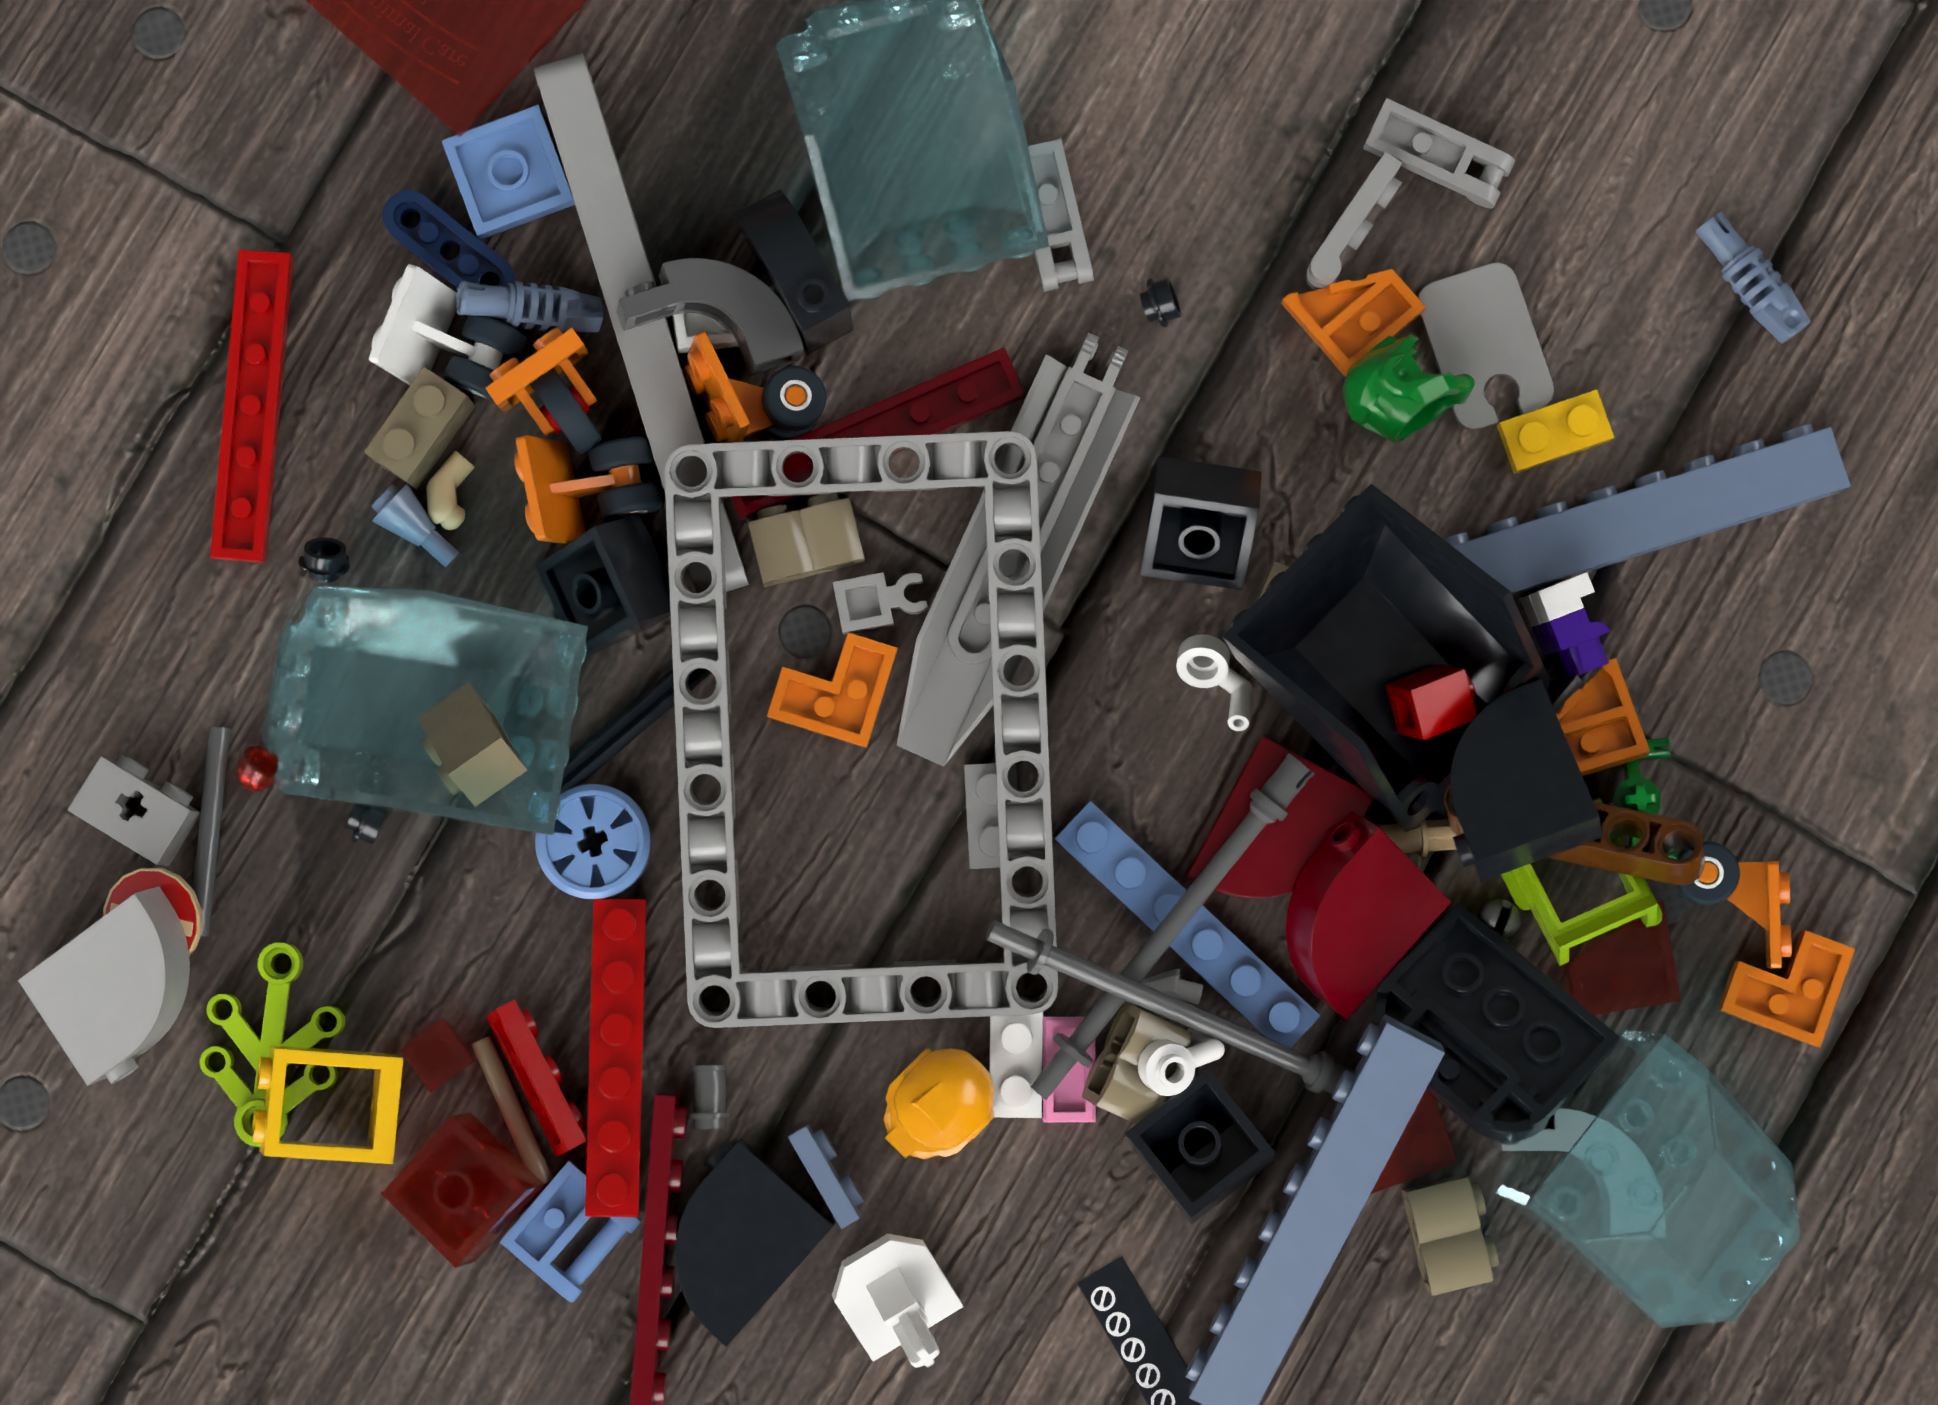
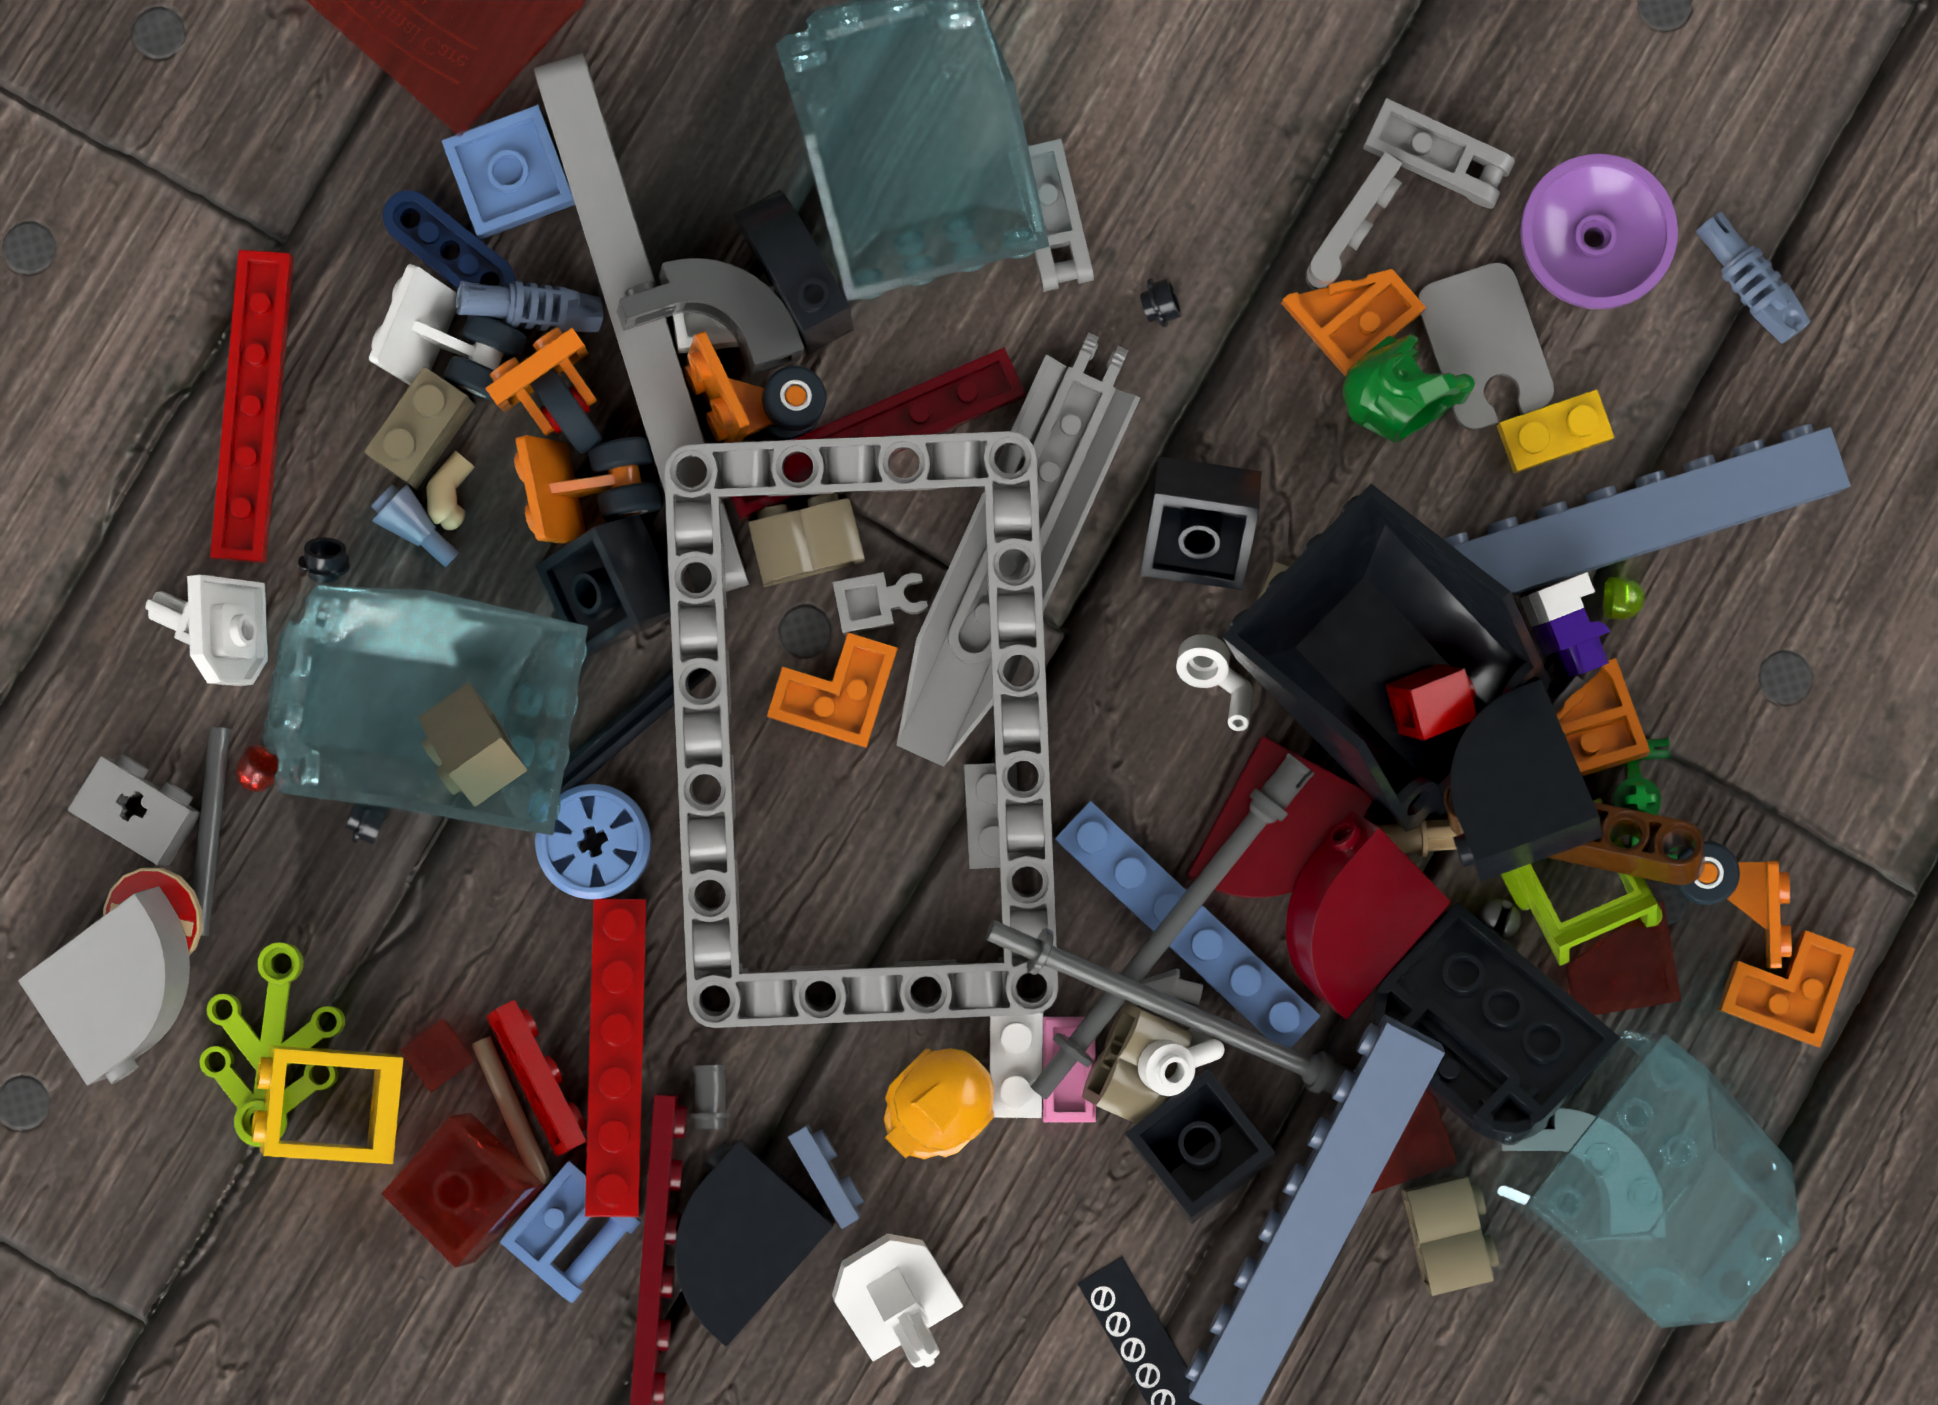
(221, 624): none -> white piece
(1618, 204): none -> medium lavender dish
(1622, 598): none -> clear neon green hinge

